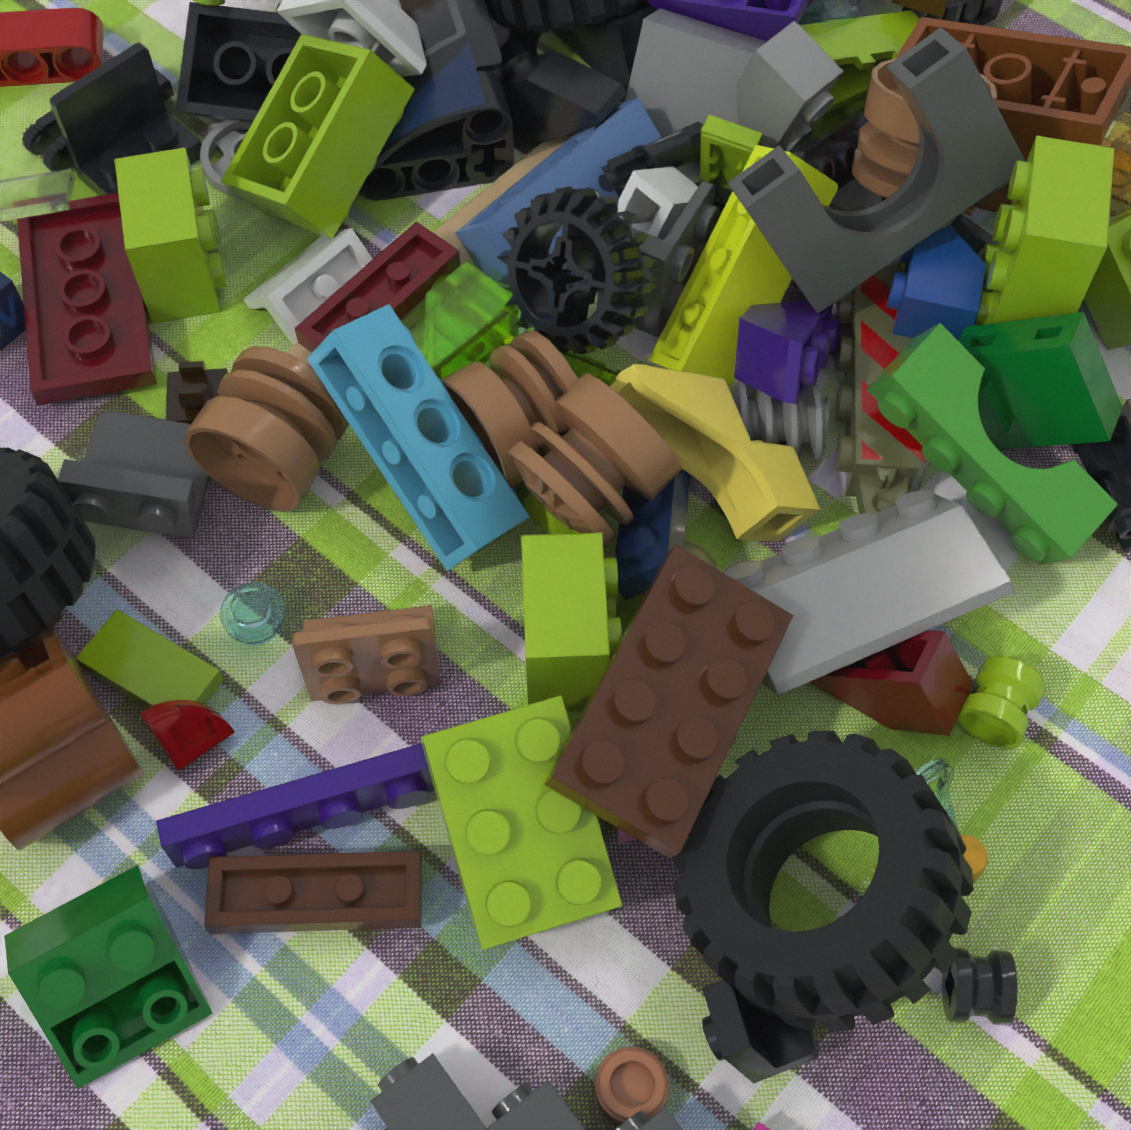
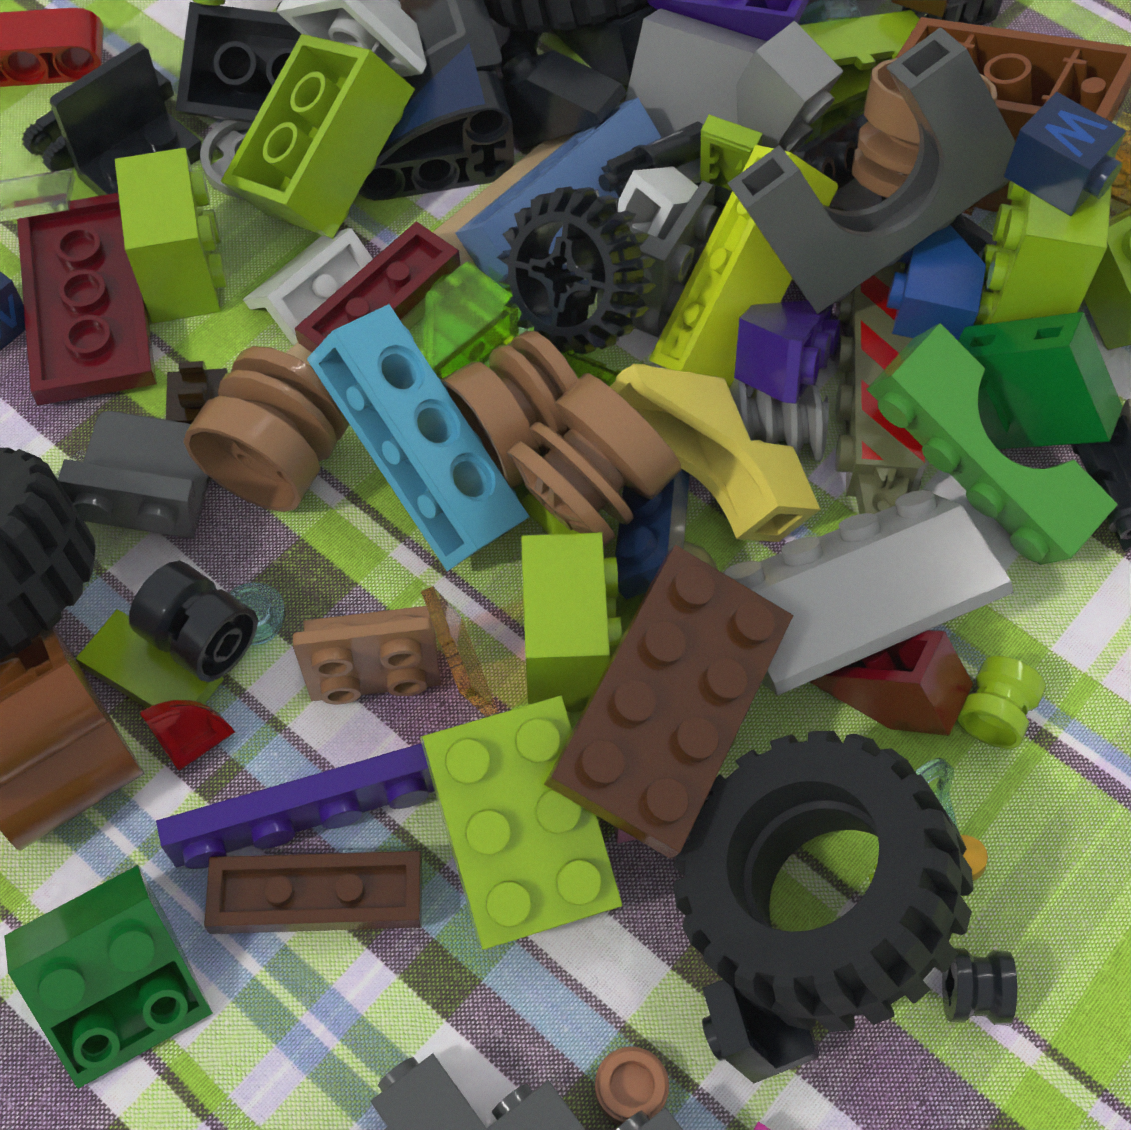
(193, 620): none -> black wheel
(459, 652): none -> clear orange piece
(1065, 154): none -> dark blue brick

